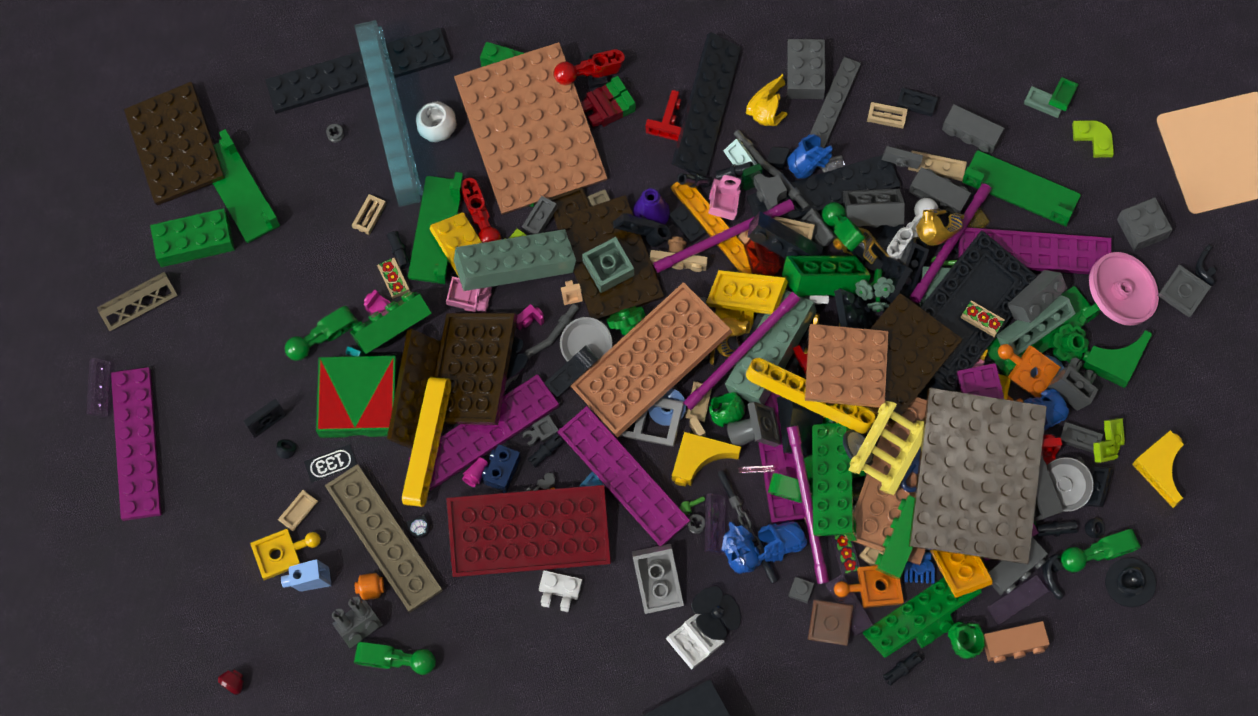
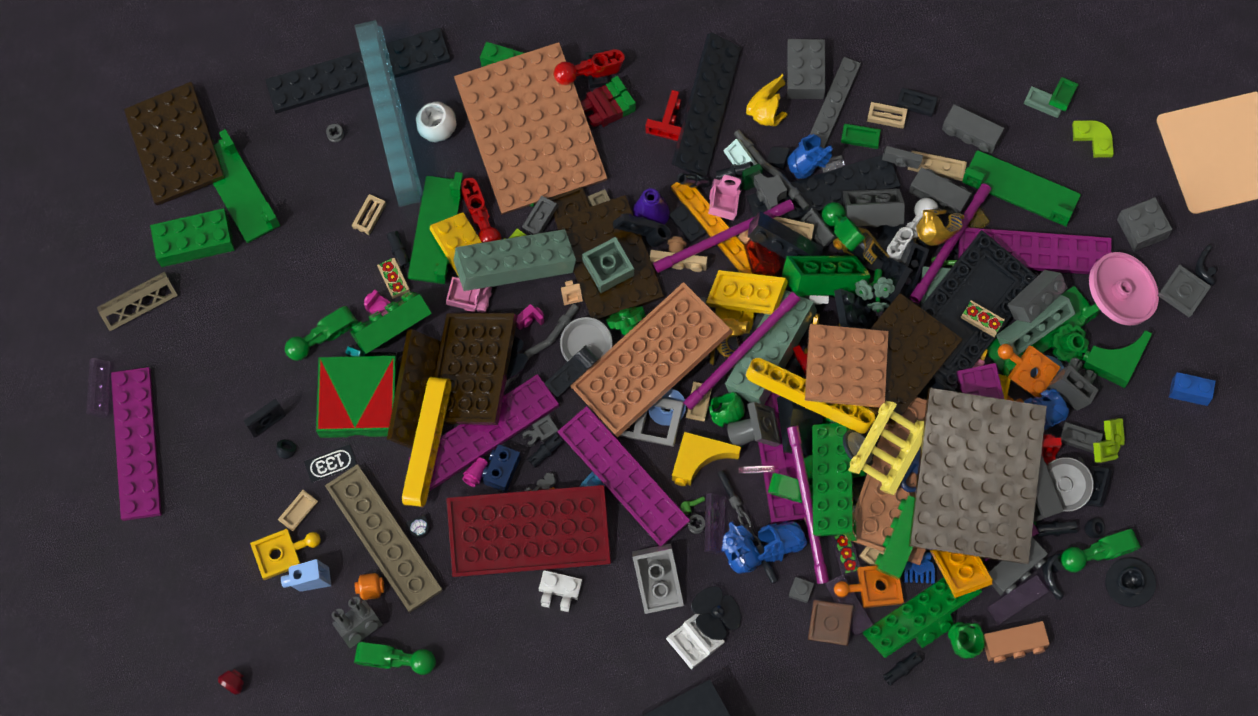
(696, 427): tan tile -> none
(860, 136): none -> green tile
(1157, 464): yellow arch -> none
(1192, 389): none -> blue brick

